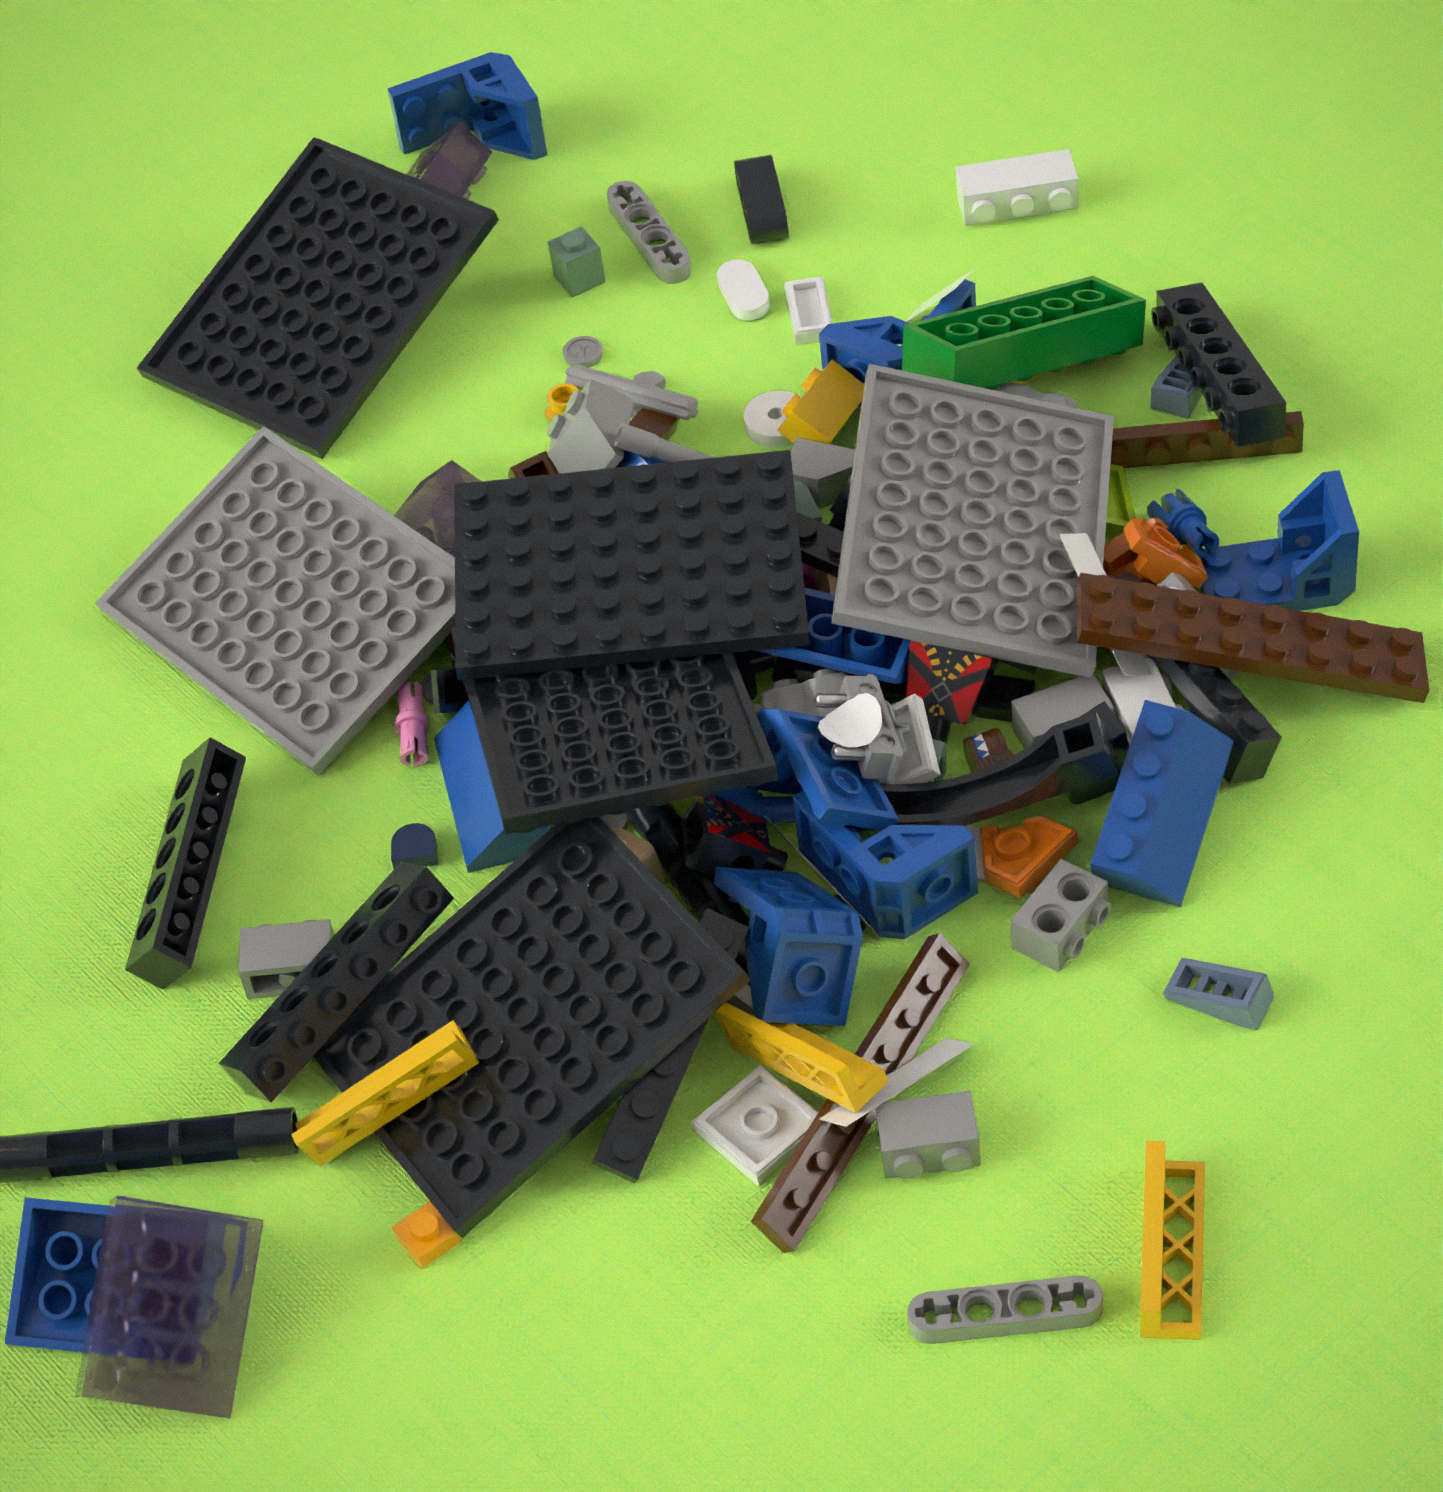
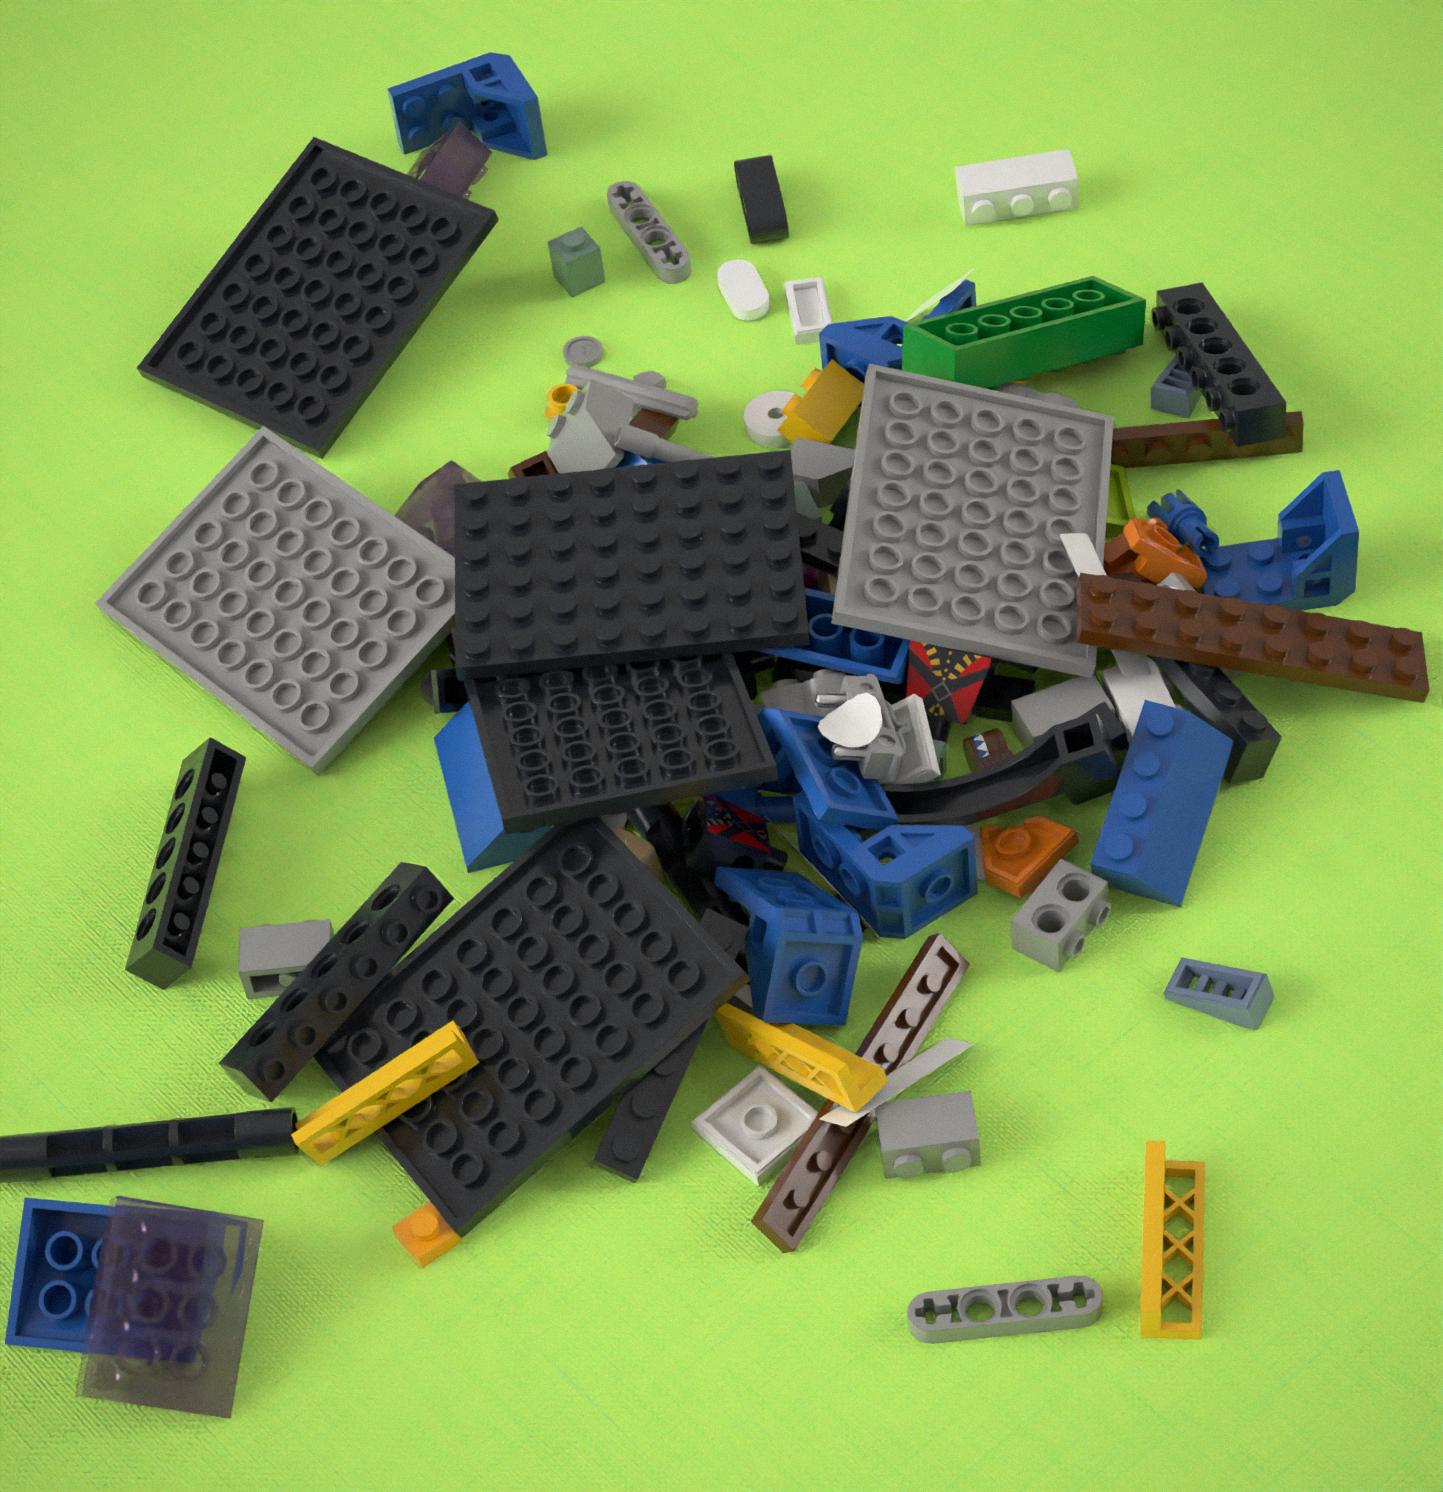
(412, 724): bright pink pin -> none
(414, 845): dark blue tile -> none

